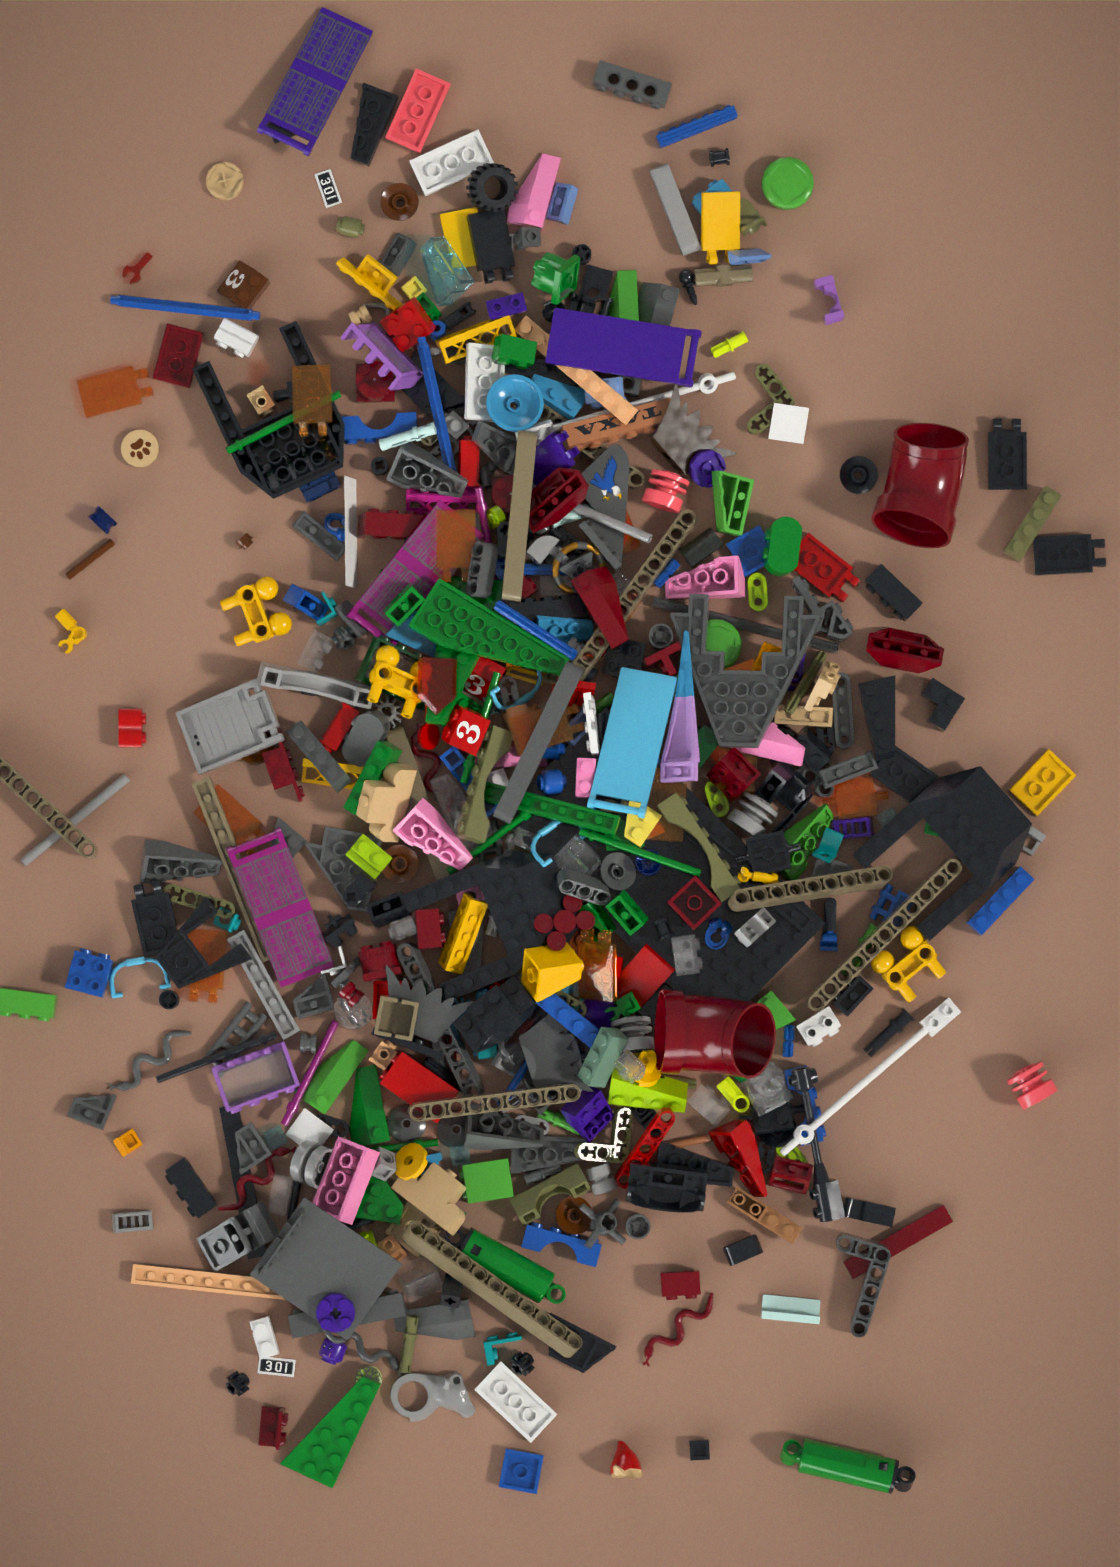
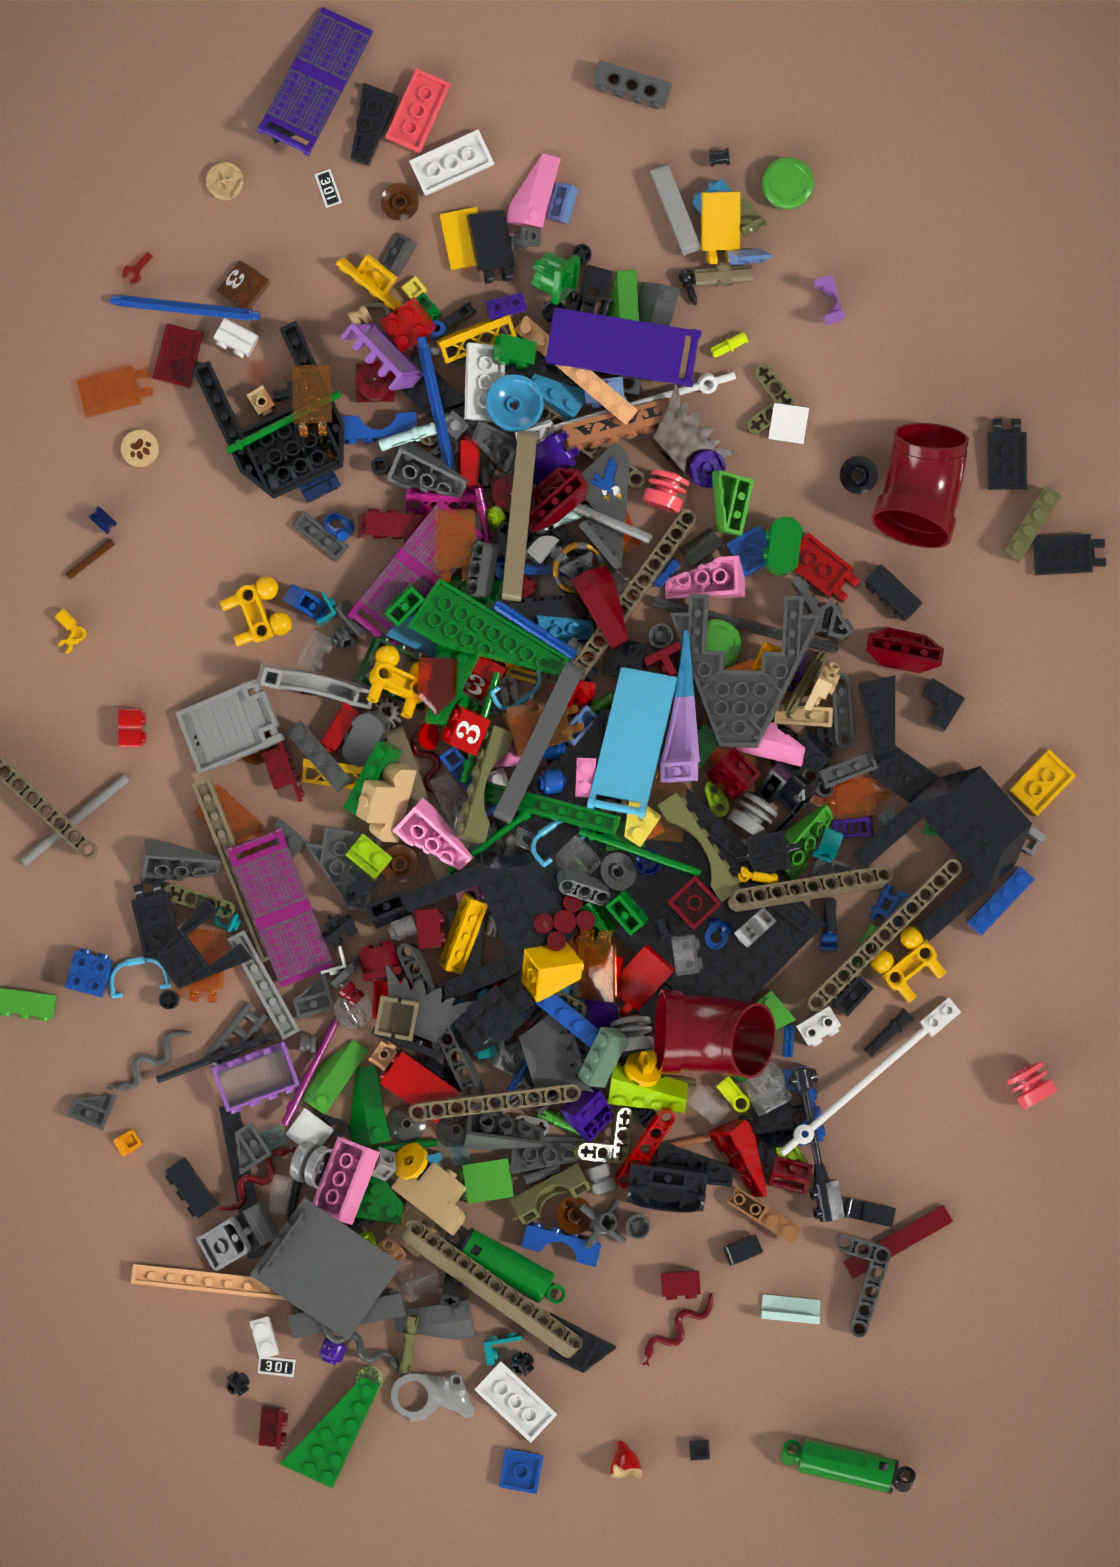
(115, 1222): light grey slope -> none
(245, 541): reddish brown plate -> none
(332, 1323): dark purple plate -> none
(350, 226): olive brick -> none
(350, 532): white sticker -> none
(445, 271): clear light blue wedge -> none
(507, 187): black tyre -> none
(591, 724): white wing -> none
(624, 1005): green plate -> none
(630, 1067): clear brick -> none
(696, 126): blue piece -> none
(758, 592): lime plate -> none

